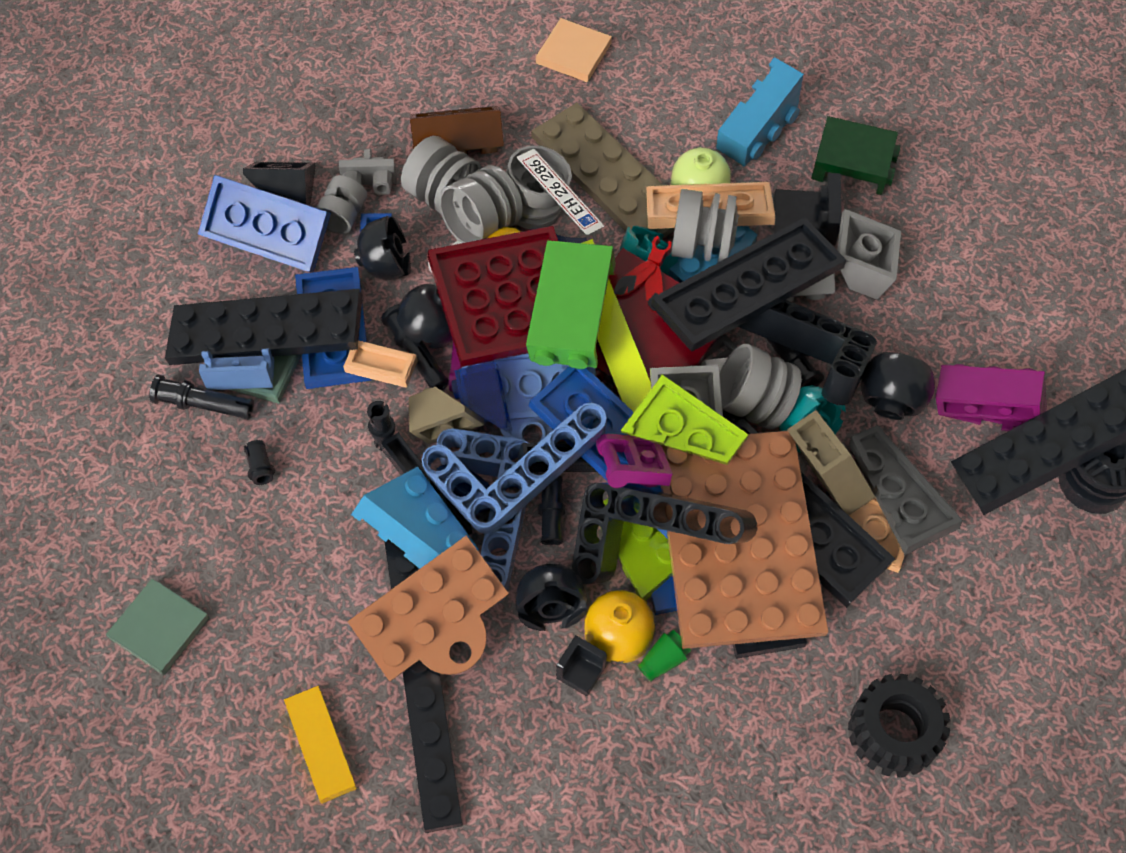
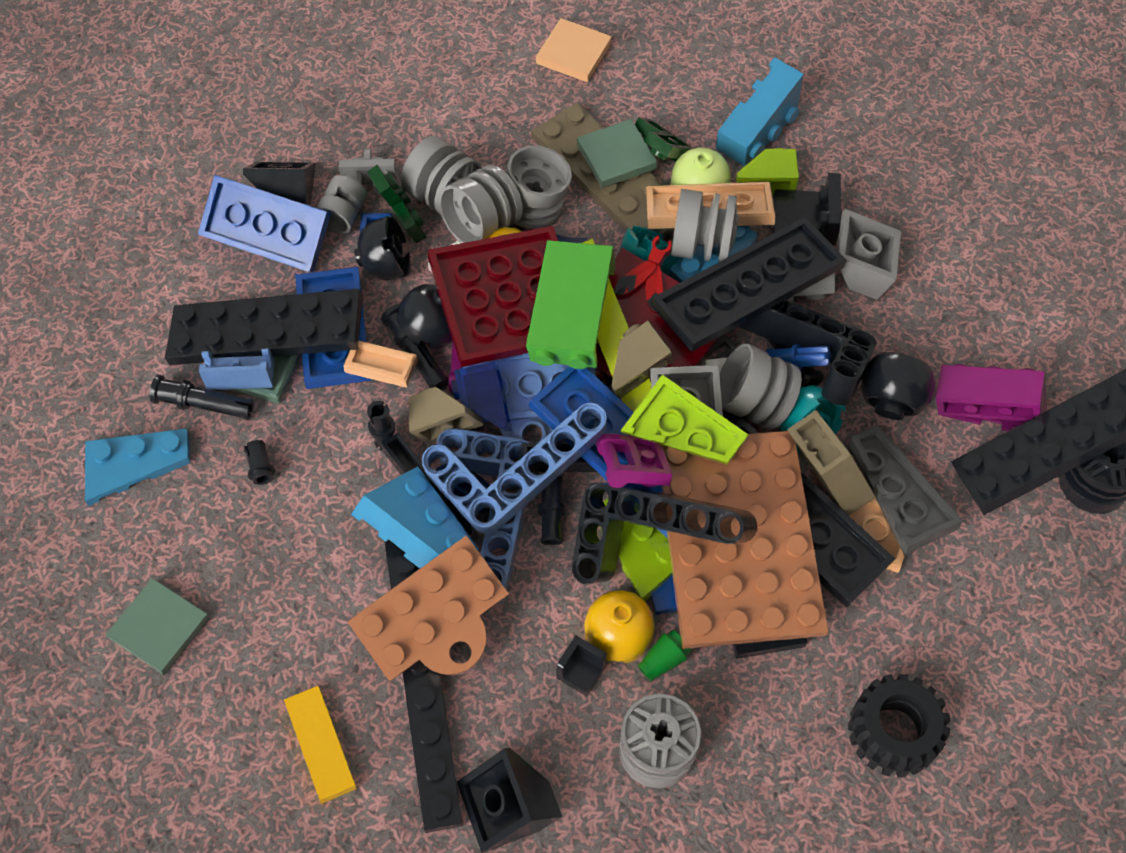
(126, 460): none -> dark azure wing
(399, 201): none -> dark green plate
(462, 128): reddish brown slope -> none
(507, 800): none -> black slope
(549, 596): black cylinder -> none
(560, 192): white sticker -> none
(616, 153): none -> sand green tile
(637, 353): none -> dark tan slope
(657, 762): none -> light grey wheel
(663, 142): none -> dark green plate
(772, 166): none -> lime slope
(803, 356): none -> blue axle
(857, 152): dark green panel -> none

